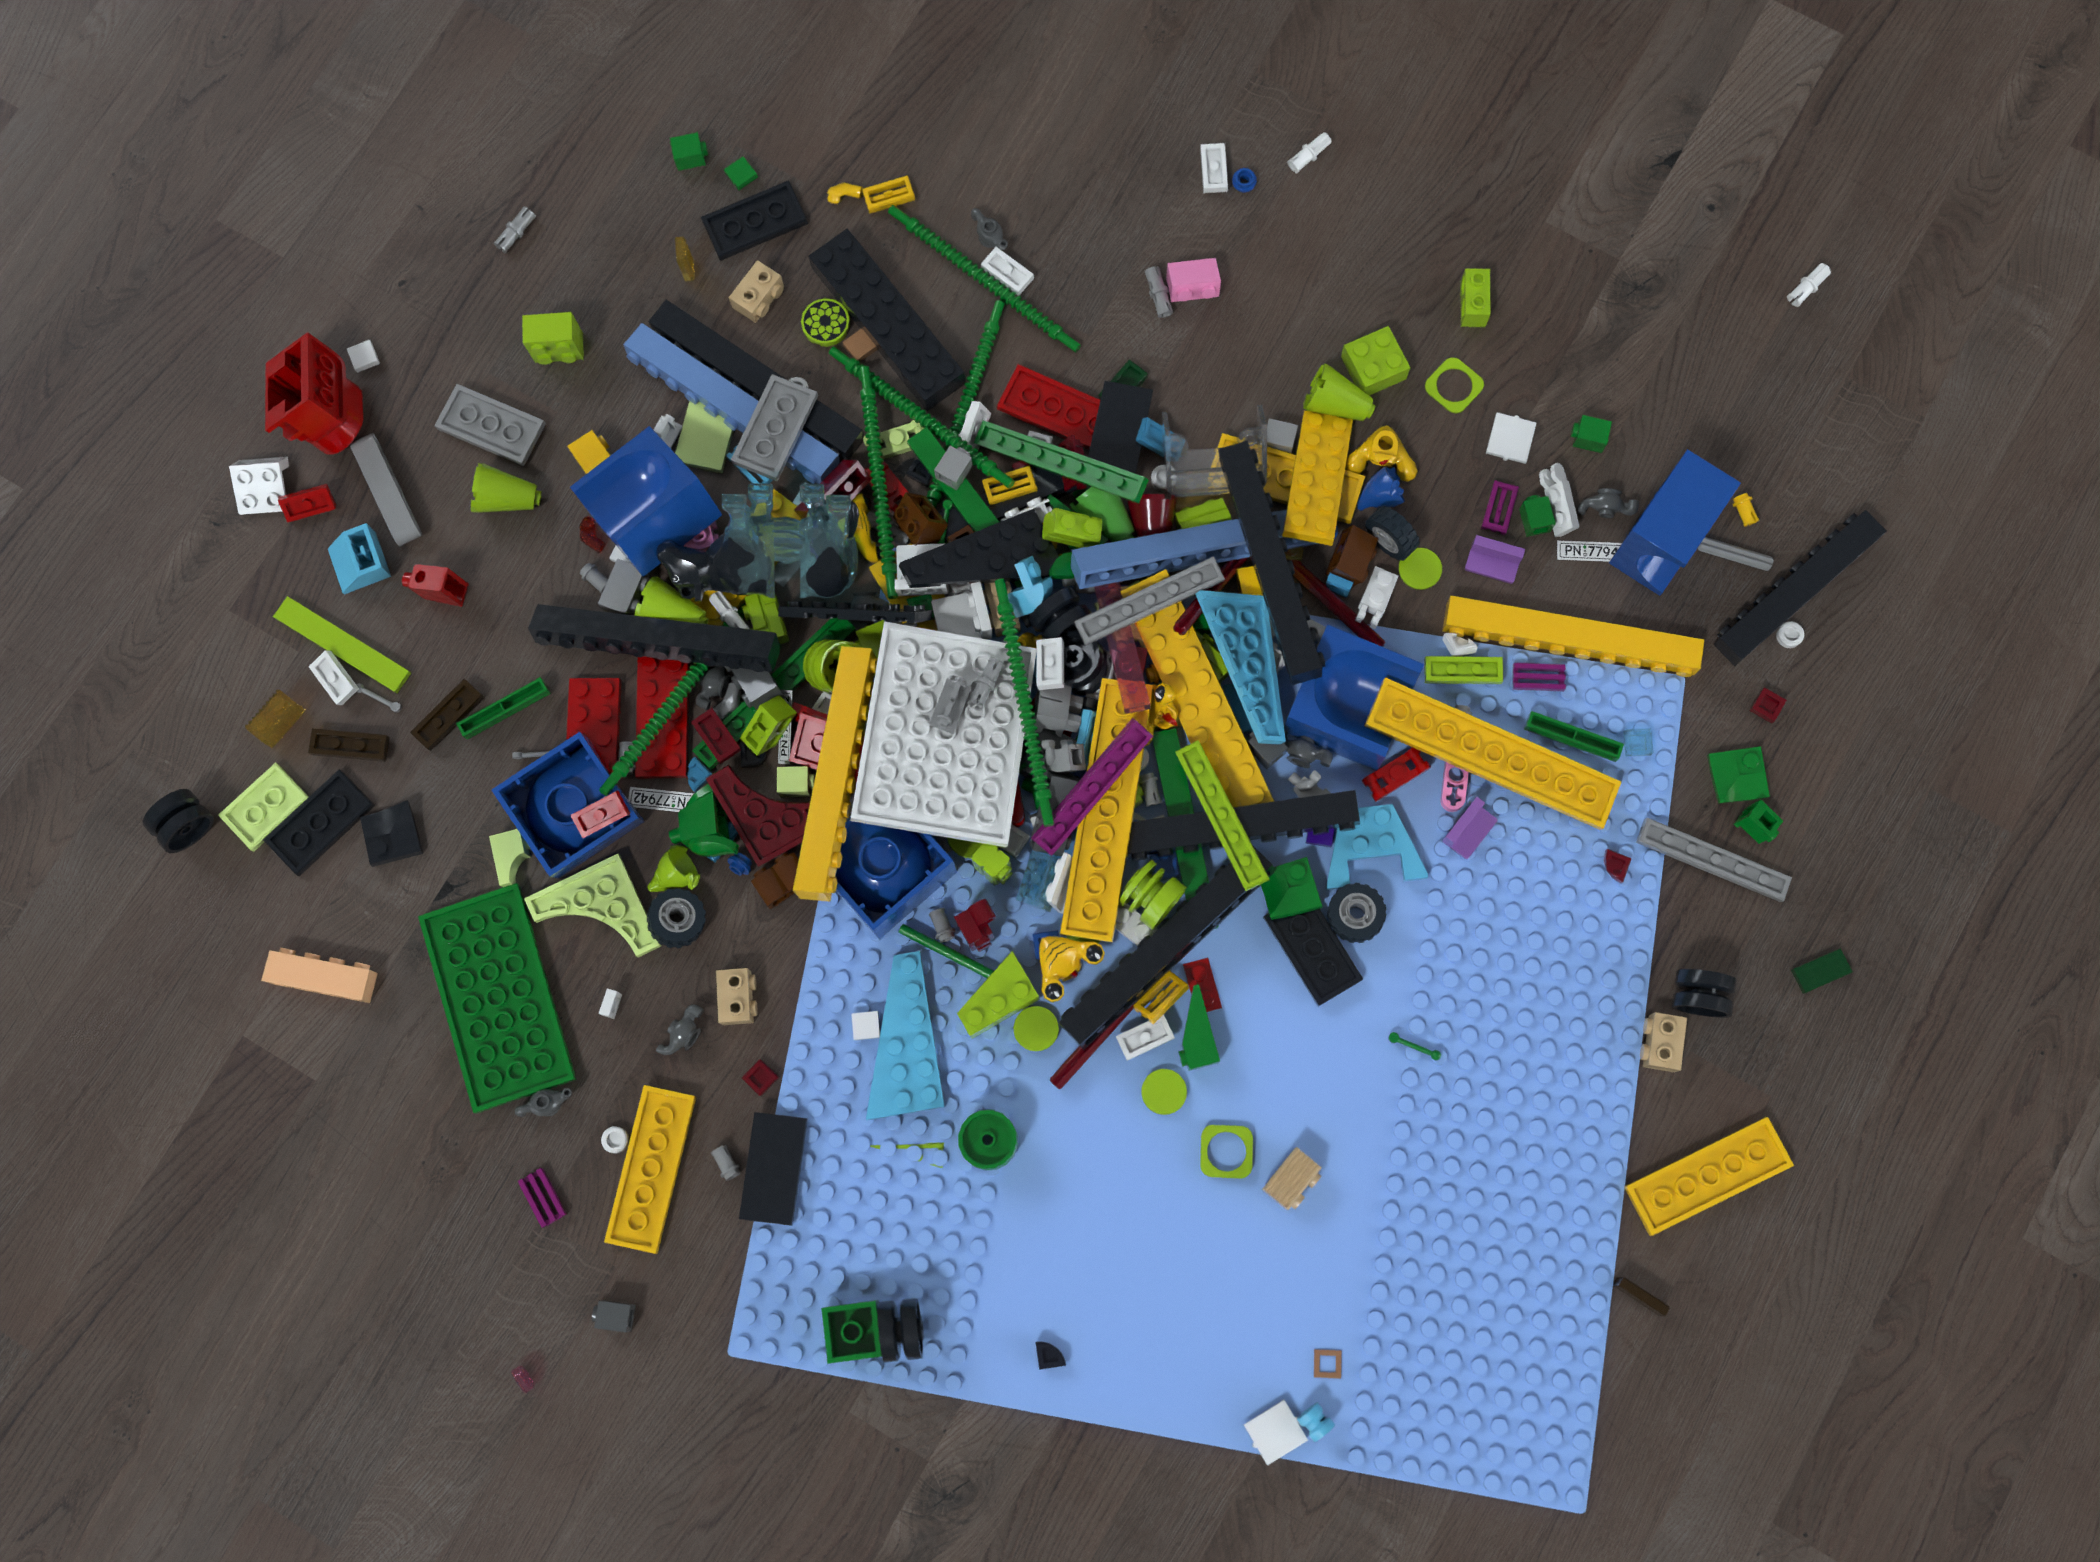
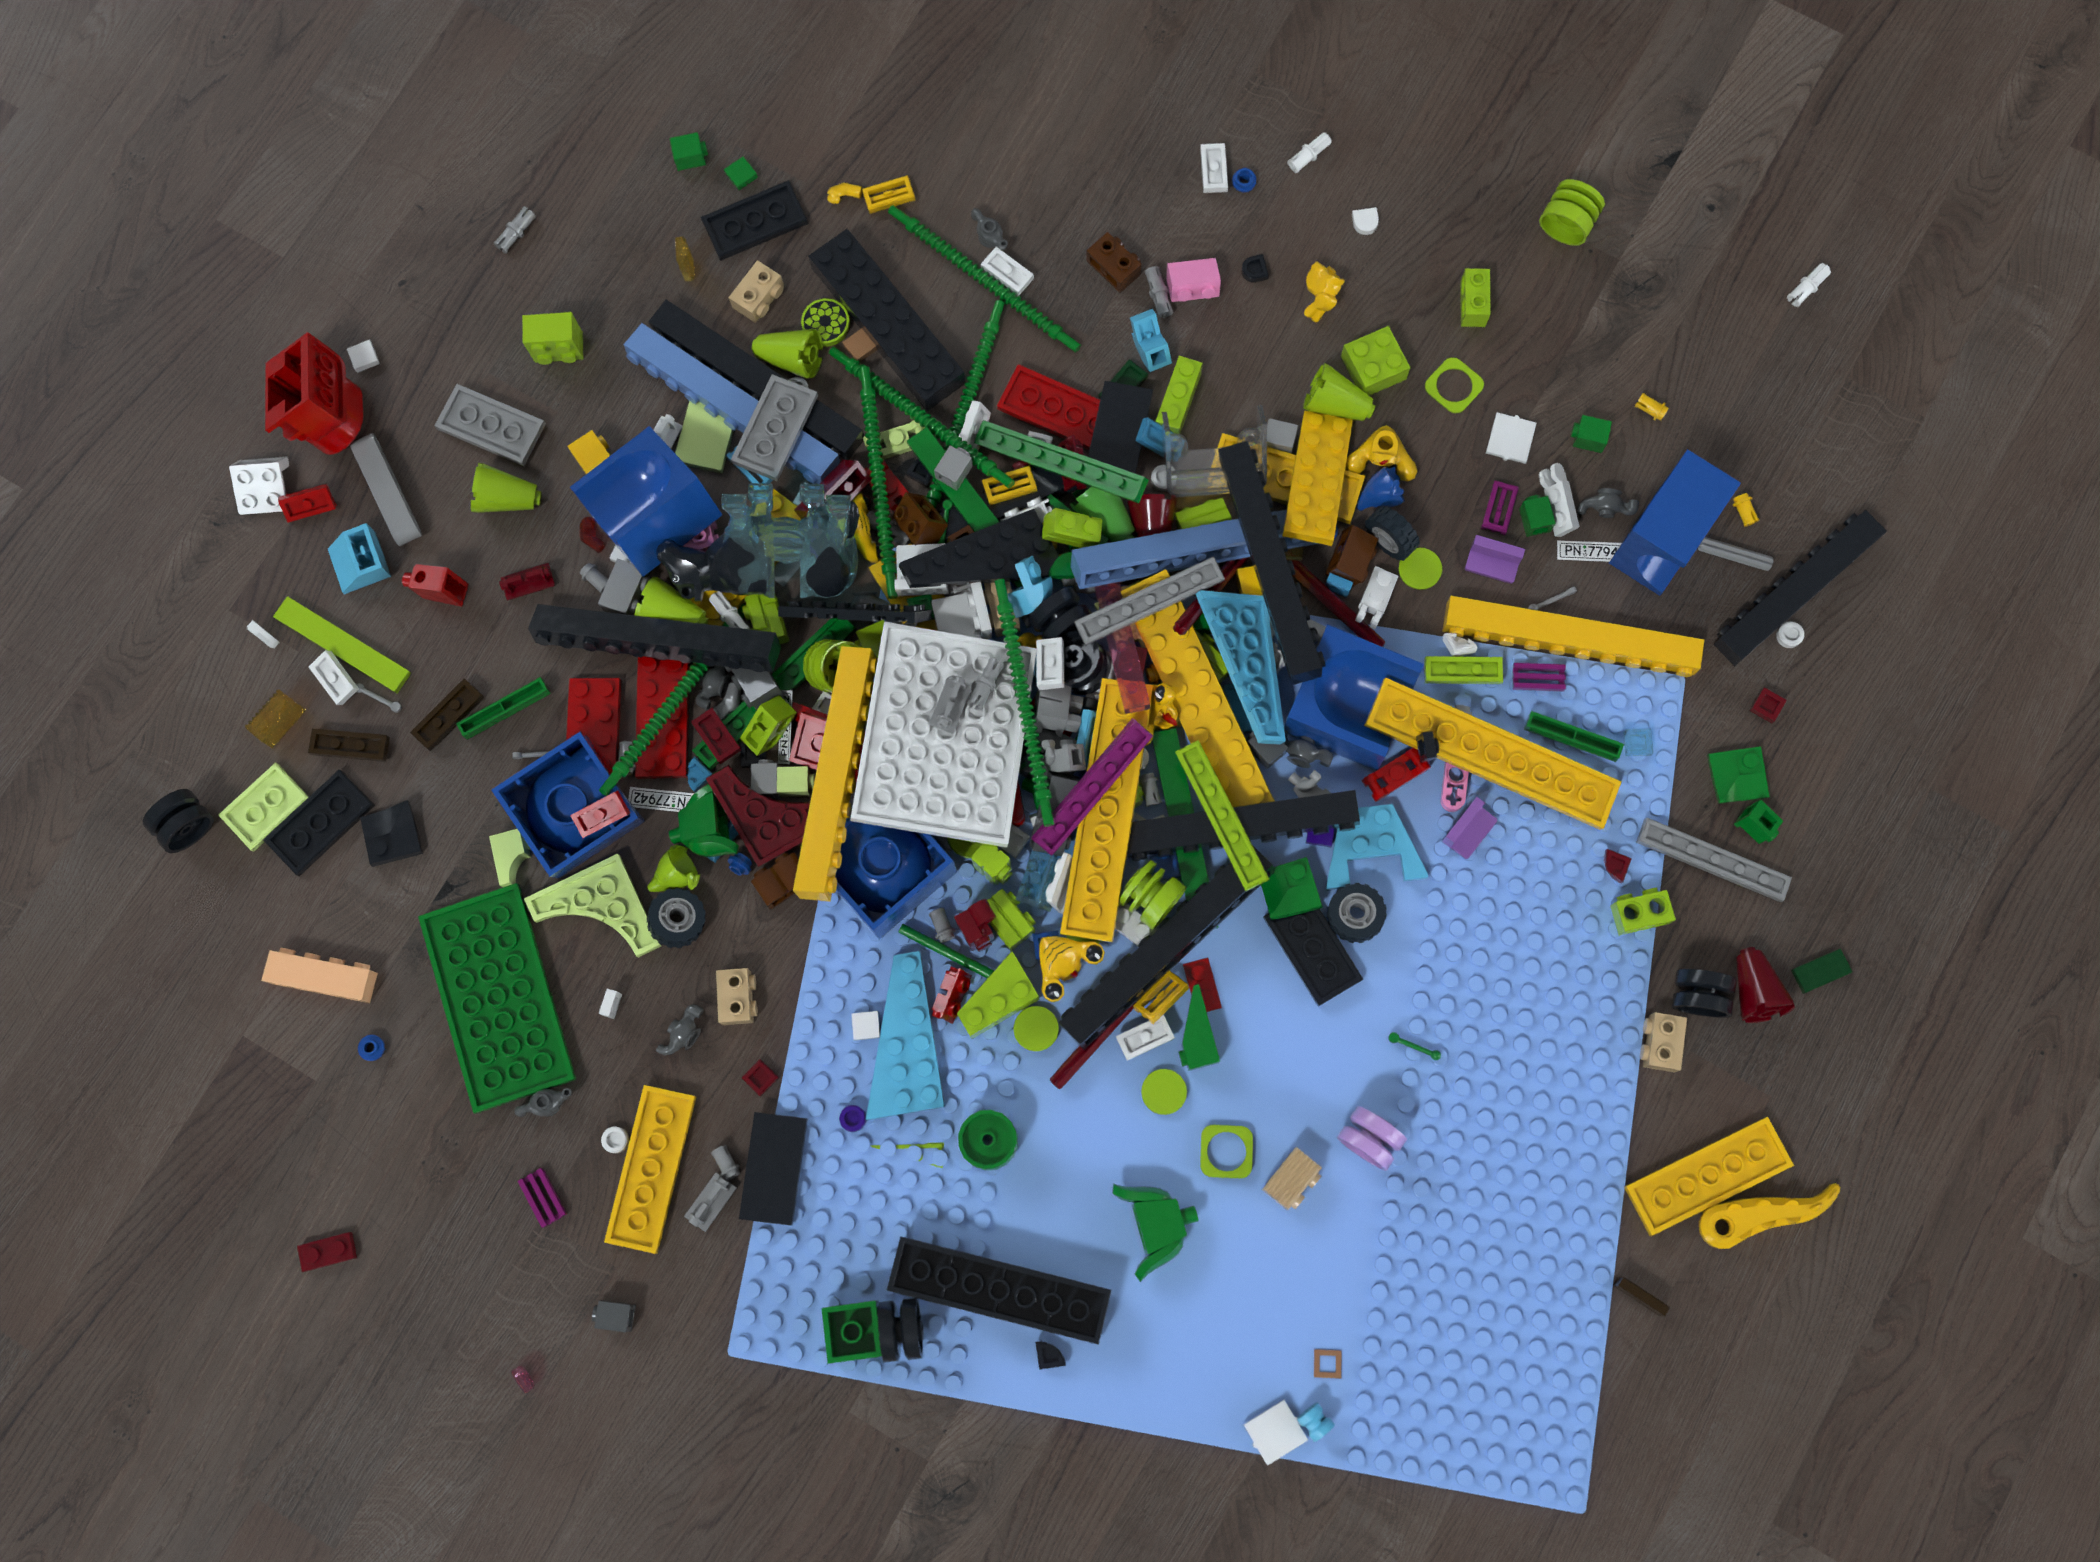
(262, 634): none -> white tile
(327, 1252): none -> dark red plate
(379, 1047): none -> blue plate
(527, 581): none -> dark red hinge
(710, 1202): none -> light grey hinge
(765, 778): none -> light grey brick
(791, 351): none -> lime cone
(852, 1118): none -> dark purple tile
(957, 984): none -> red hinge
(999, 1290): none -> black brick
(1010, 922): none -> lime brick
(1114, 262): none -> reddish brown brick
(1149, 341): none -> medium azure brick
(1158, 1223): none -> green torso
(1180, 393): none -> lime brick
(1254, 269): none -> black tile
(1324, 285): none -> yellow animal
(1365, 220): none -> white tile
(1371, 1138): none -> lavender wheel
(1427, 746): none -> black plate
(1570, 591): none -> light grey hinge
(1572, 212): none -> lime wheel
(1644, 917): none -> lime brick
(1652, 407): none -> yellow pin
(1758, 1214): none -> yellow animal
(1760, 988): none -> dark red cone

